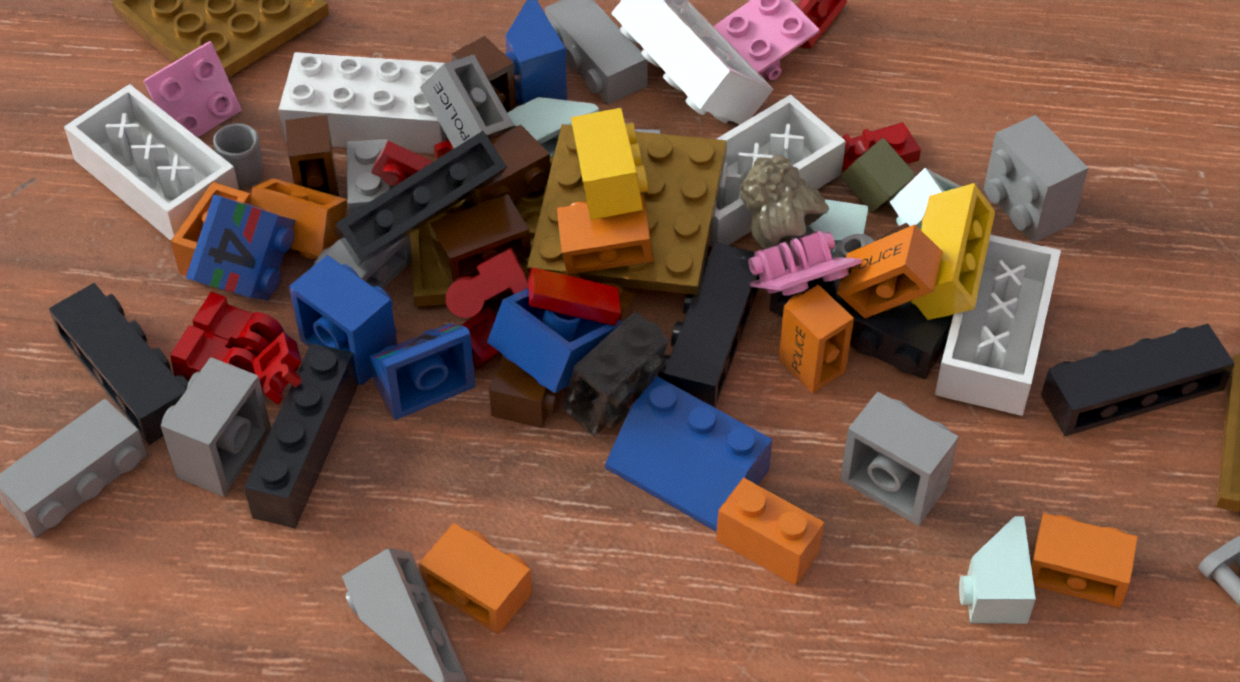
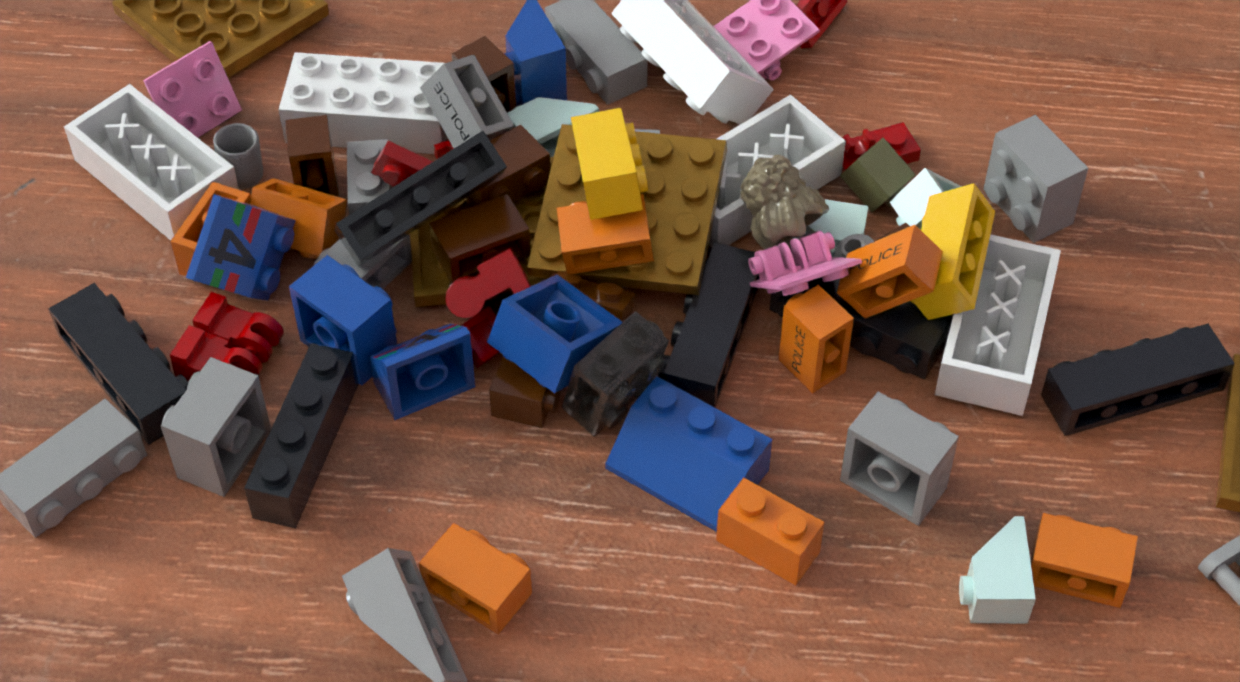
(278, 367): red plate -> none
(573, 296): red tile -> none

